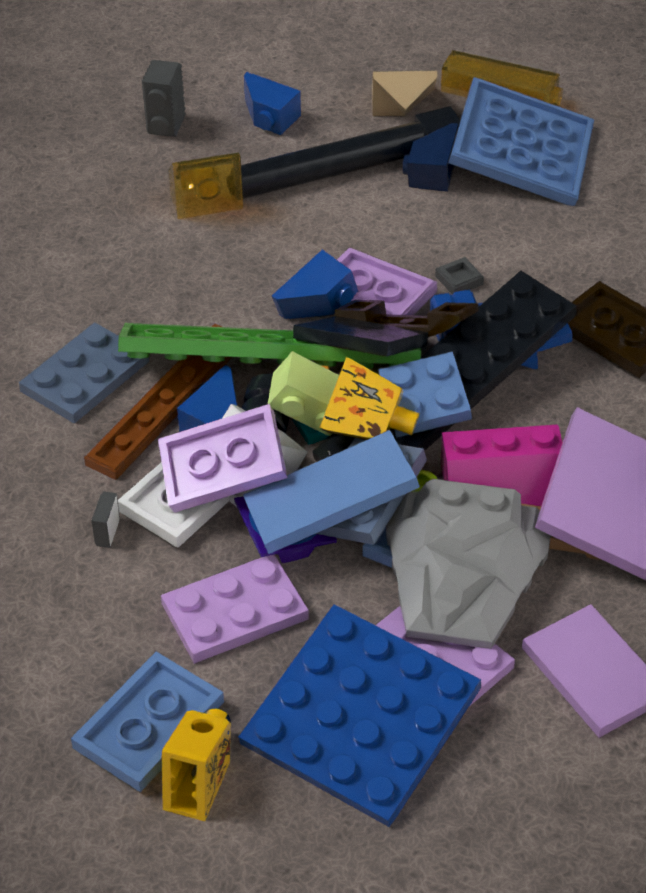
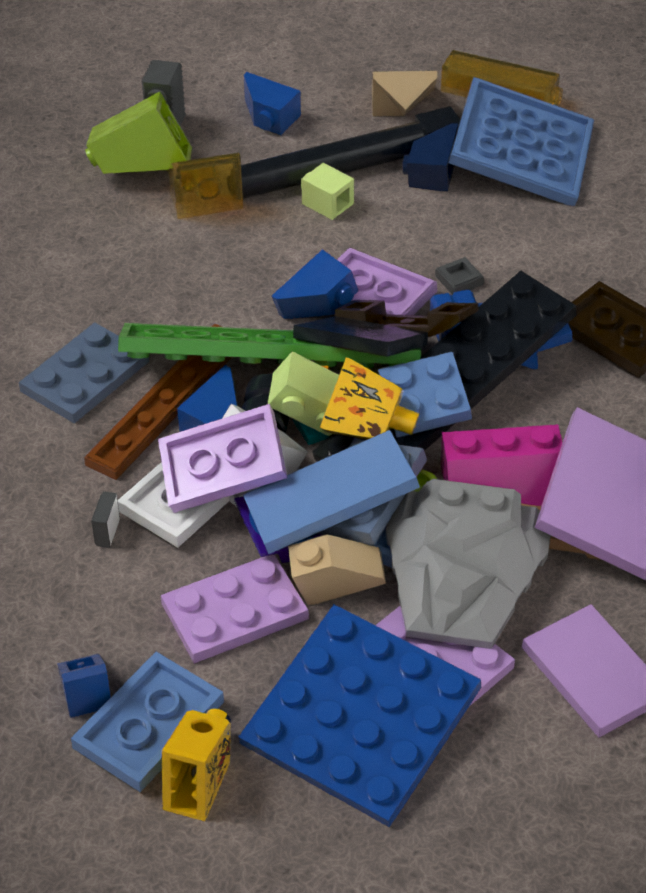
(84, 684): none -> blue slope
(139, 139): none -> lime slope
(327, 191): none -> yellowish green brick
(334, 568): none -> tan slope

